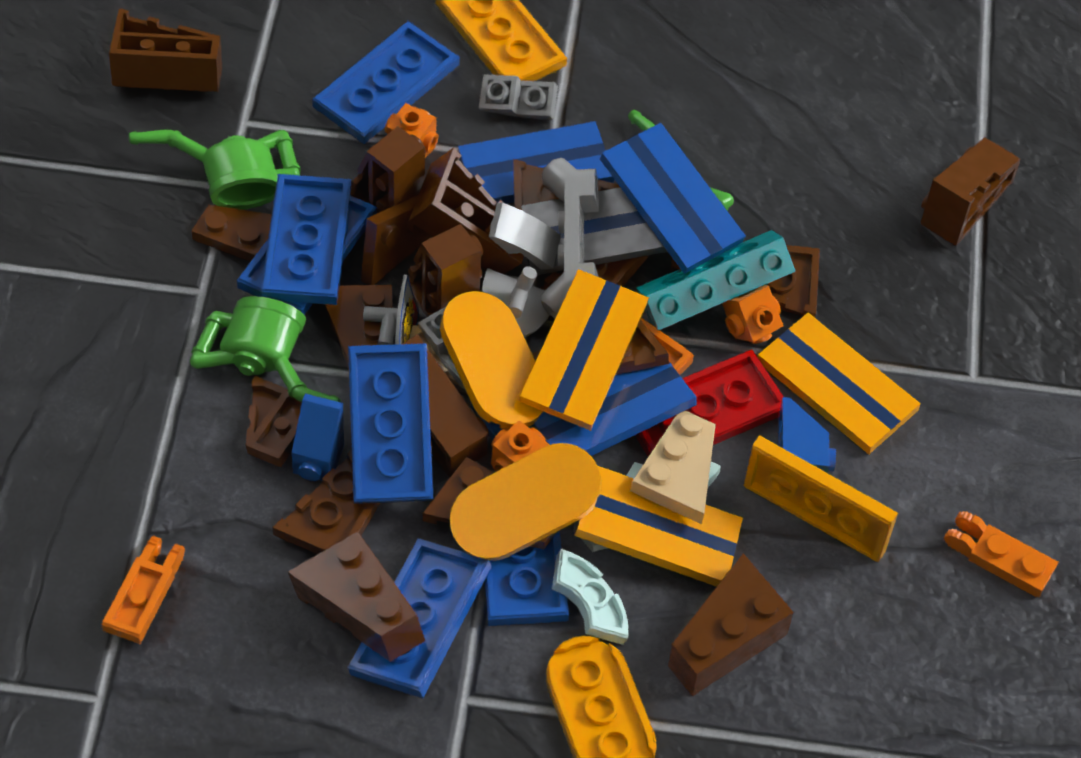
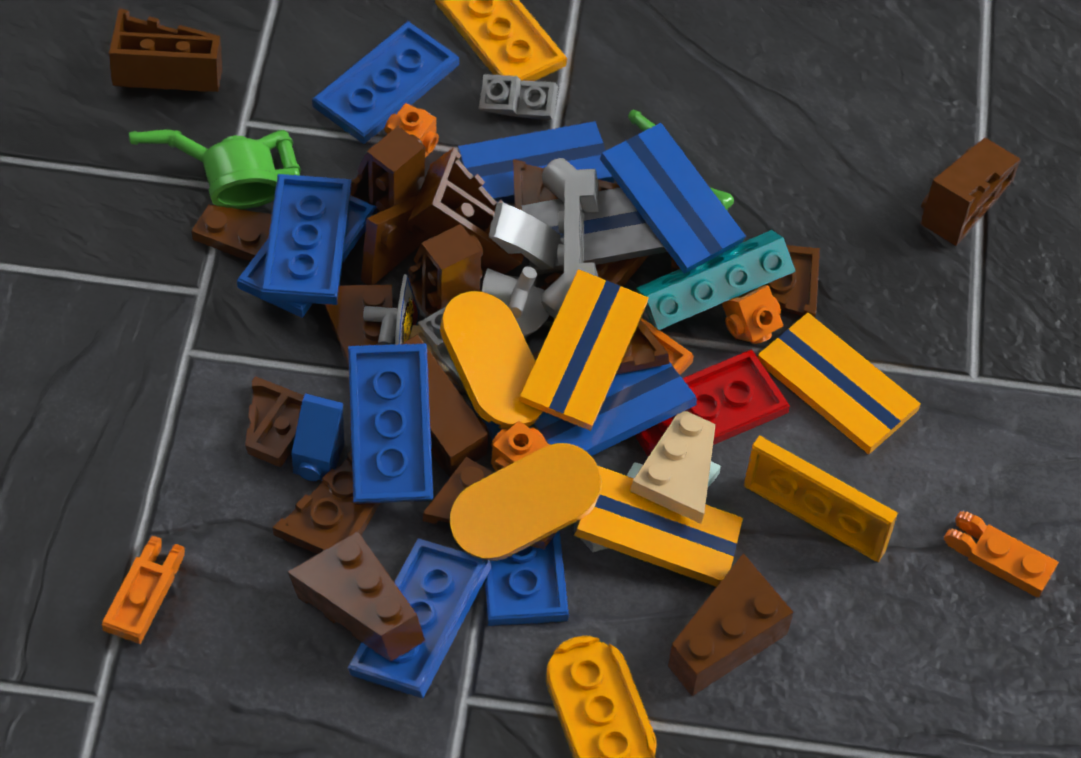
(256, 341): bright green piece -> none
(598, 605): light aqua tile -> none
(804, 436): blue slope -> none

